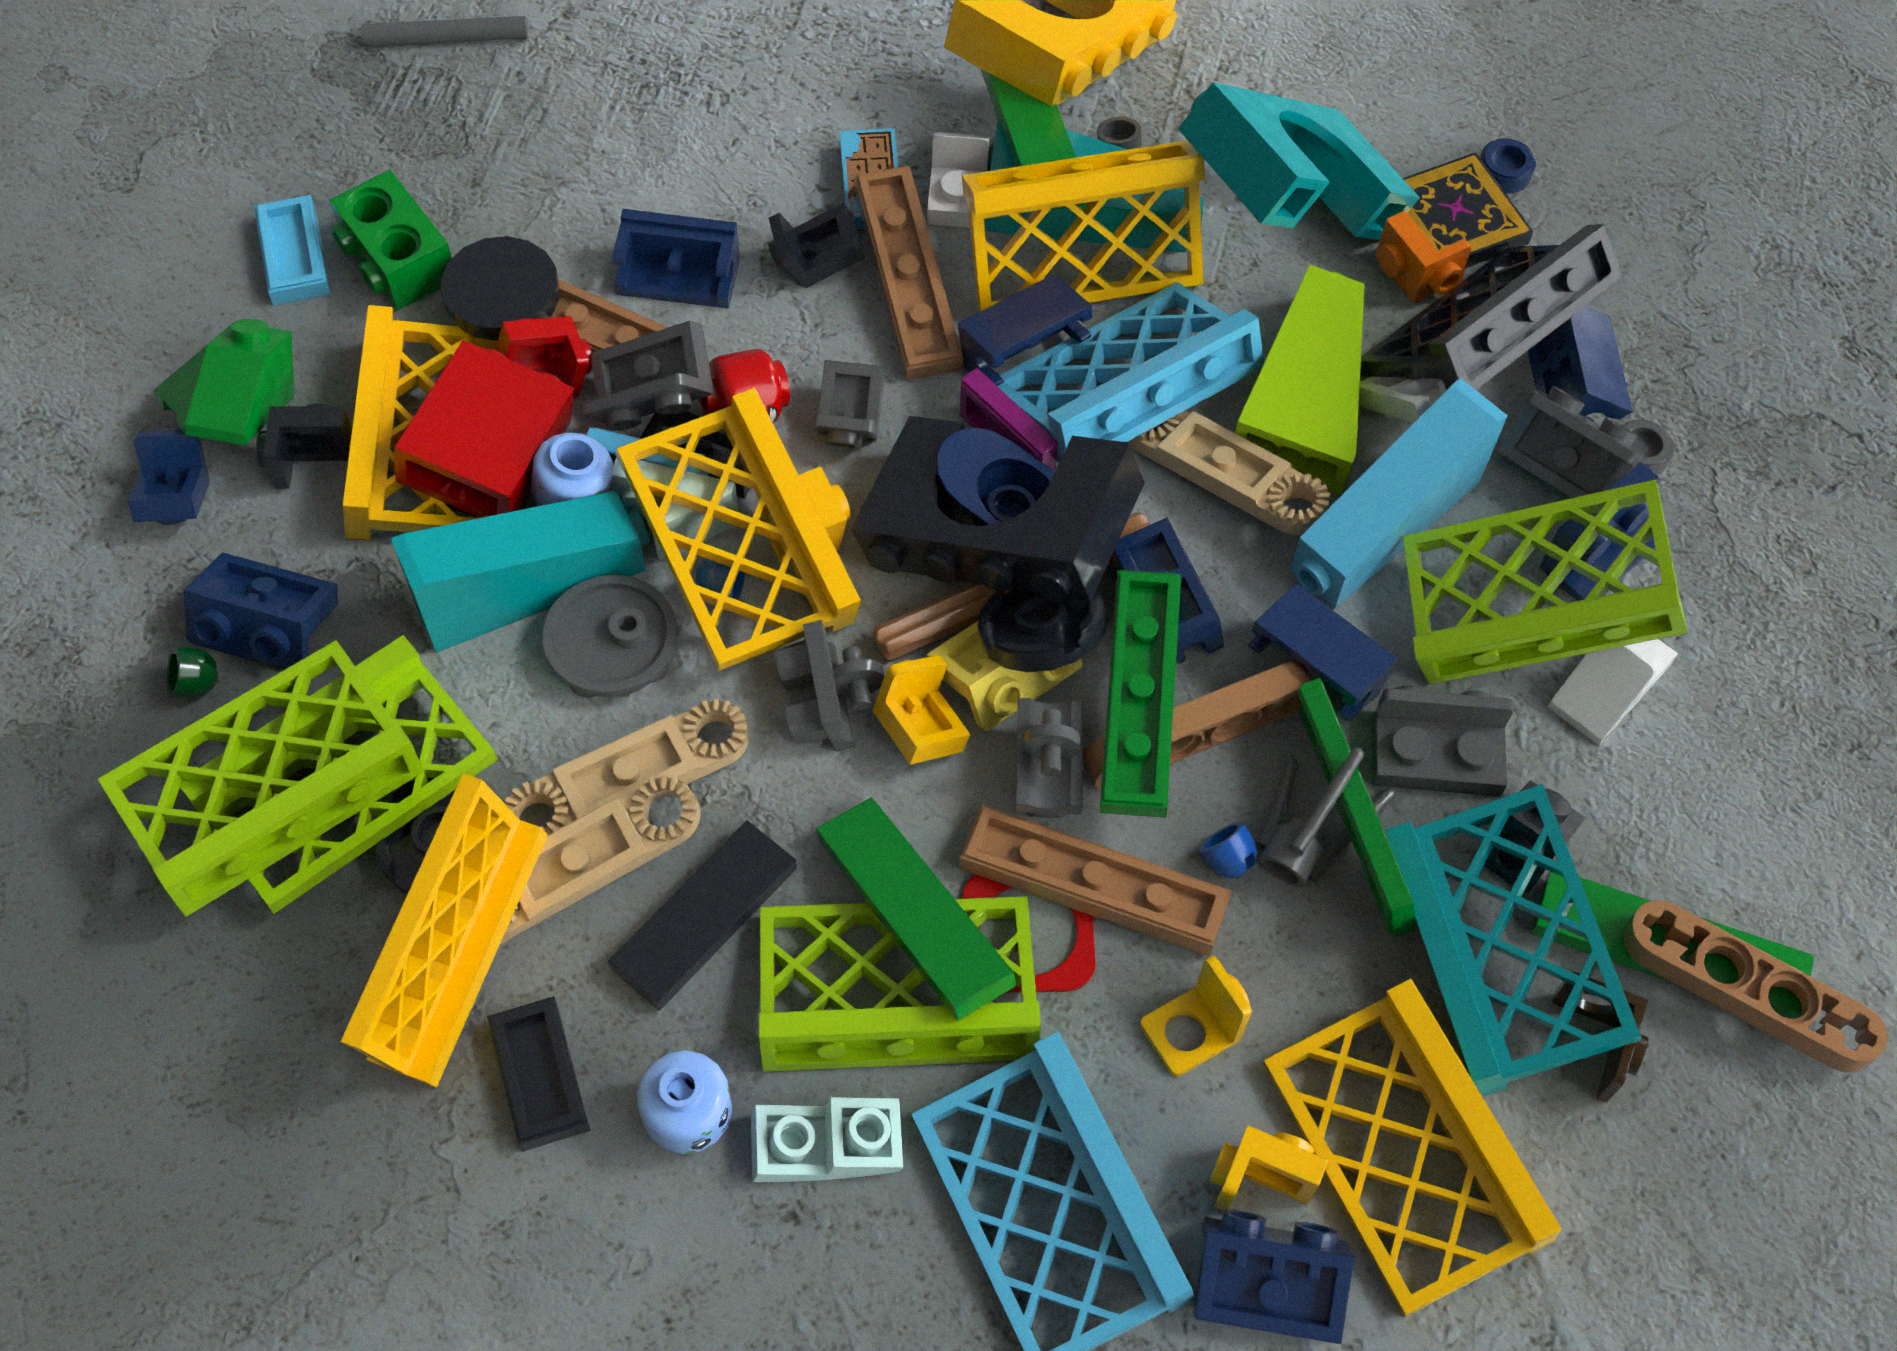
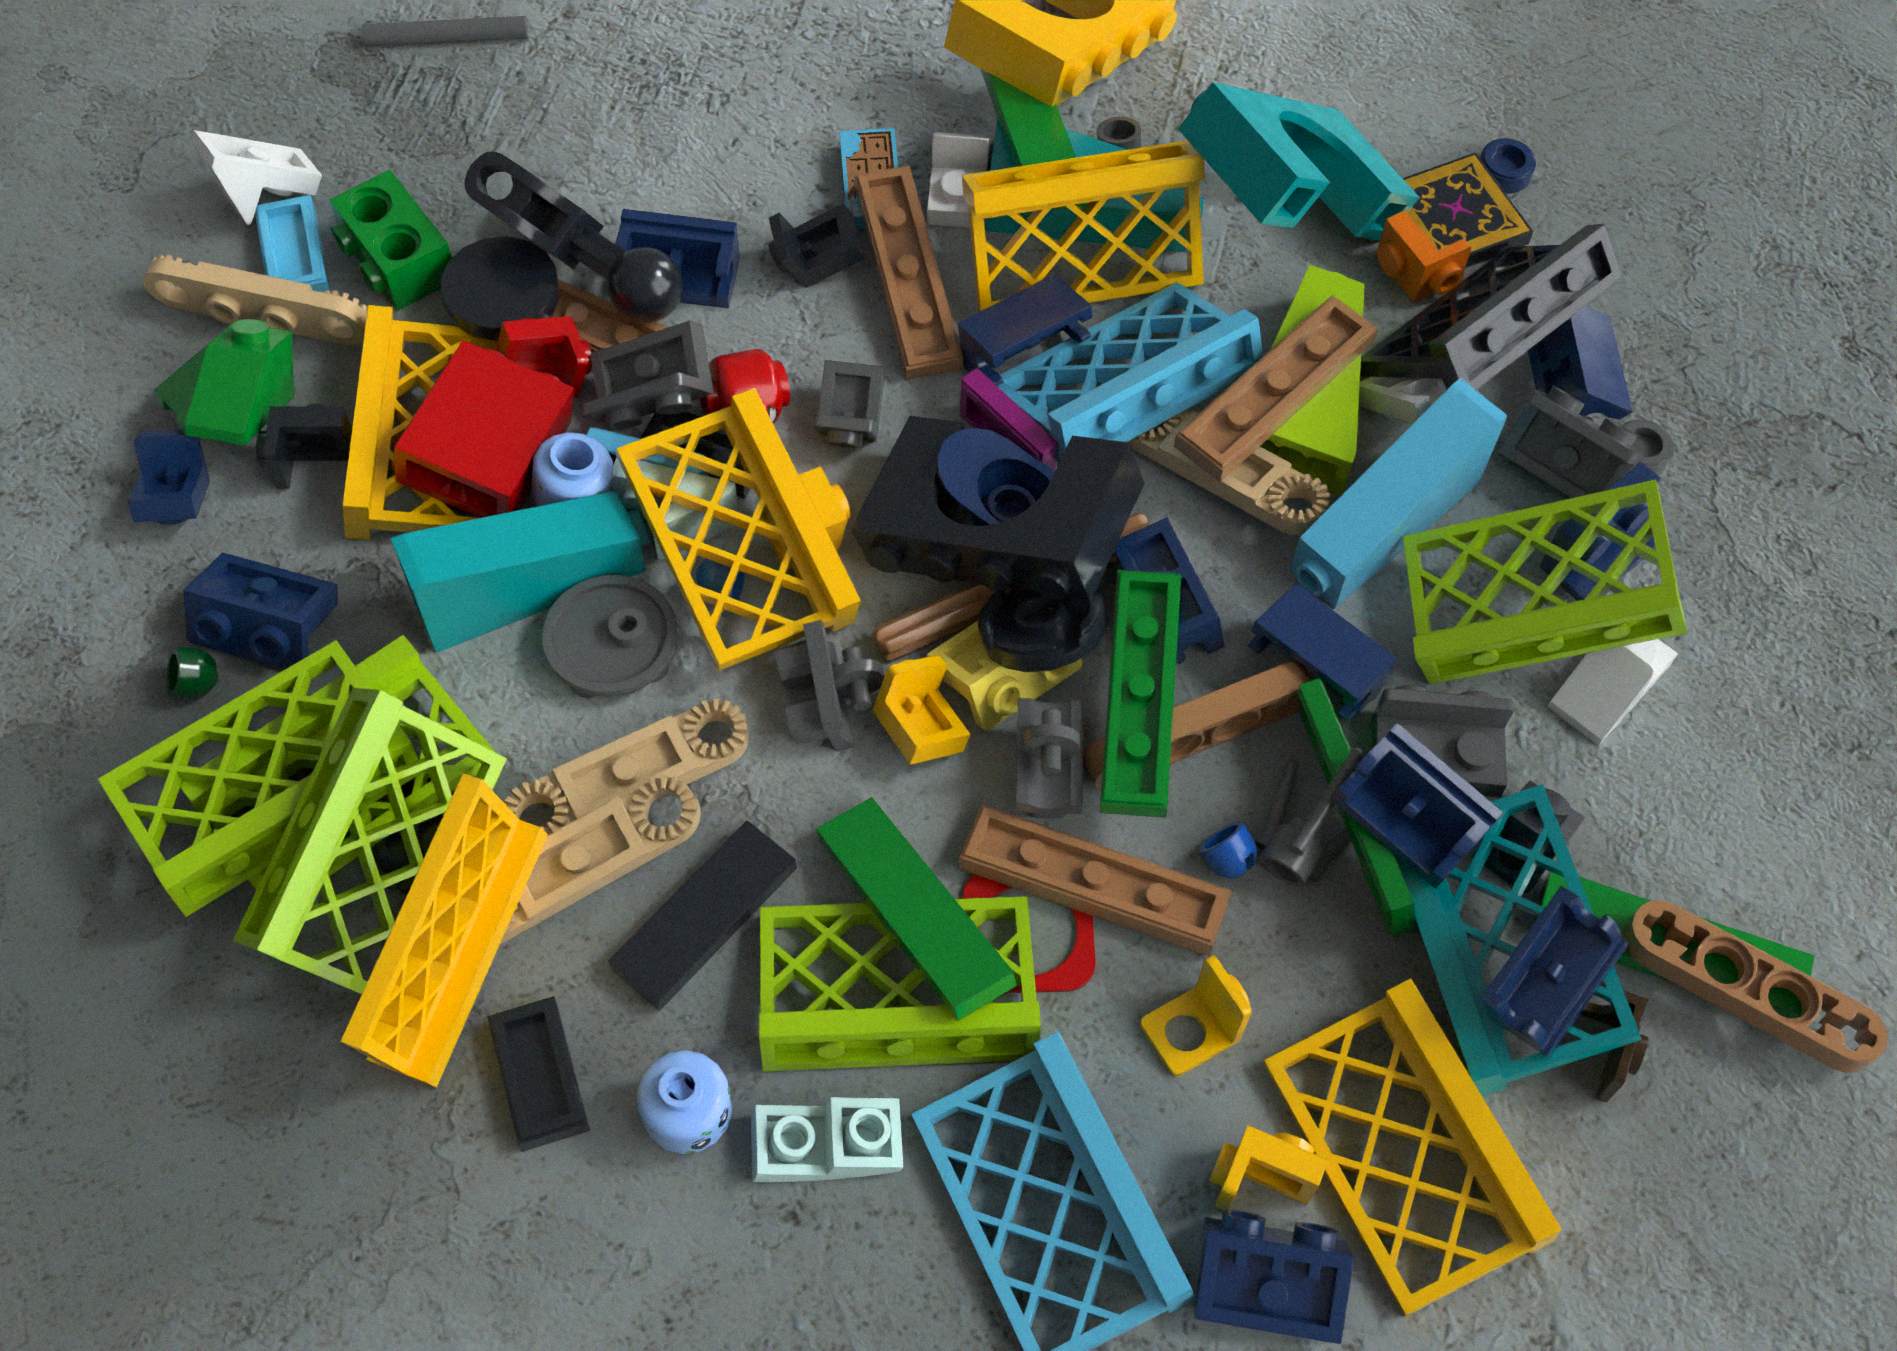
(240, 295): none -> tan plate
(248, 166): none -> white slope
(325, 815): none -> lime fence
(640, 281): none -> black piece
(1275, 388): none -> medium nougat tile
(1416, 805): none -> dark blue hinge
(1553, 972): none -> dark blue hinge

